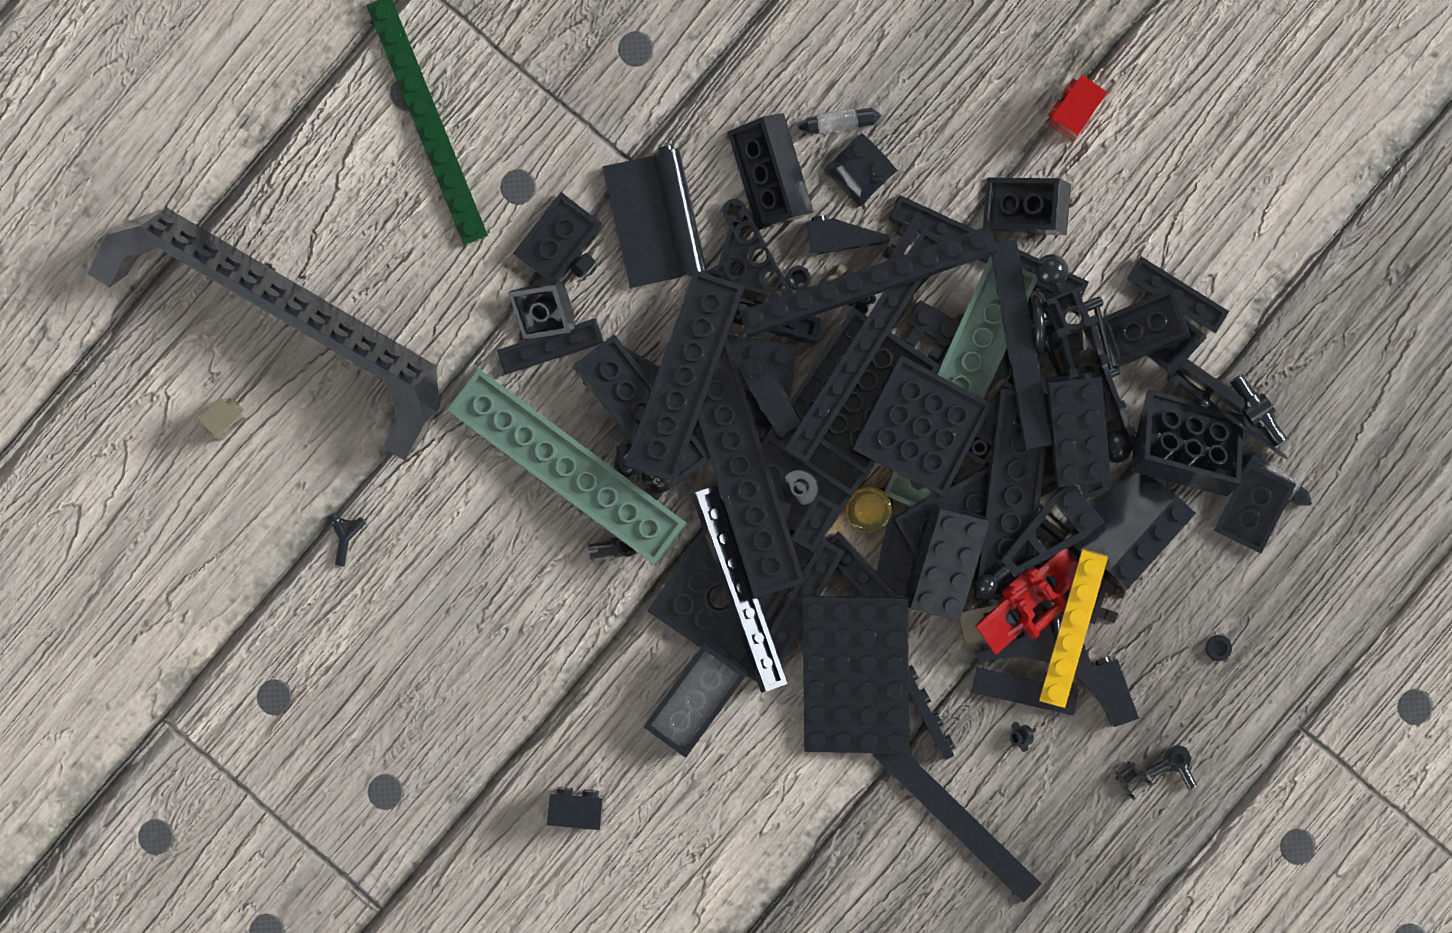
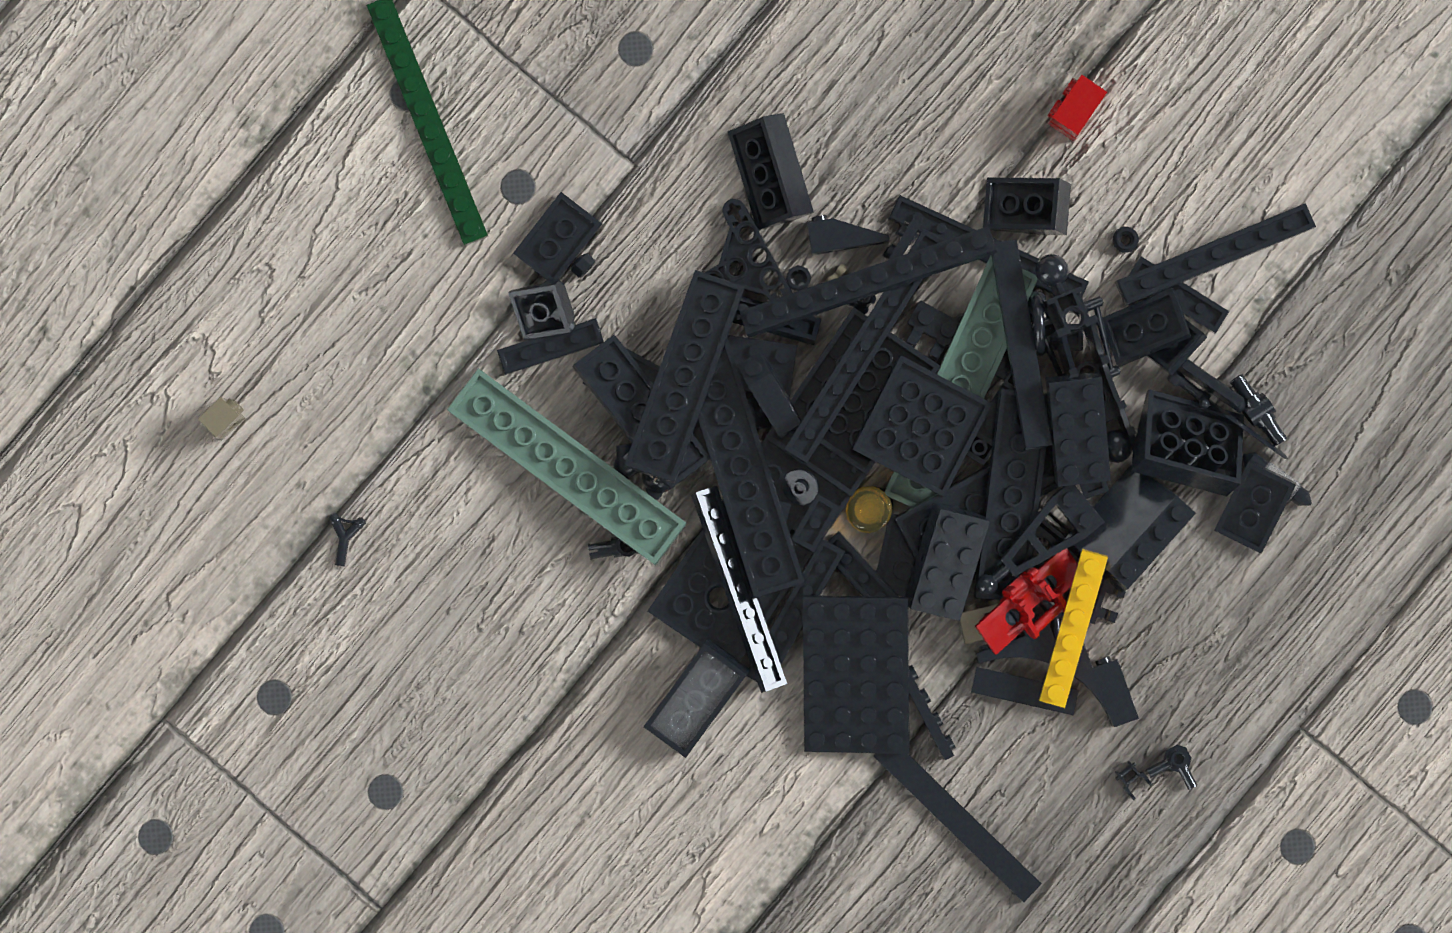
(408, 375): black arch -> none
(575, 809): black brick -> none
(654, 218): black door -> none
(839, 121): piece -> none
(860, 169): black slope -> none
(1021, 736): black plate -> none
(1131, 233): none -> black plate
(1215, 254): none -> black tile
(1218, 648): black tile -> none

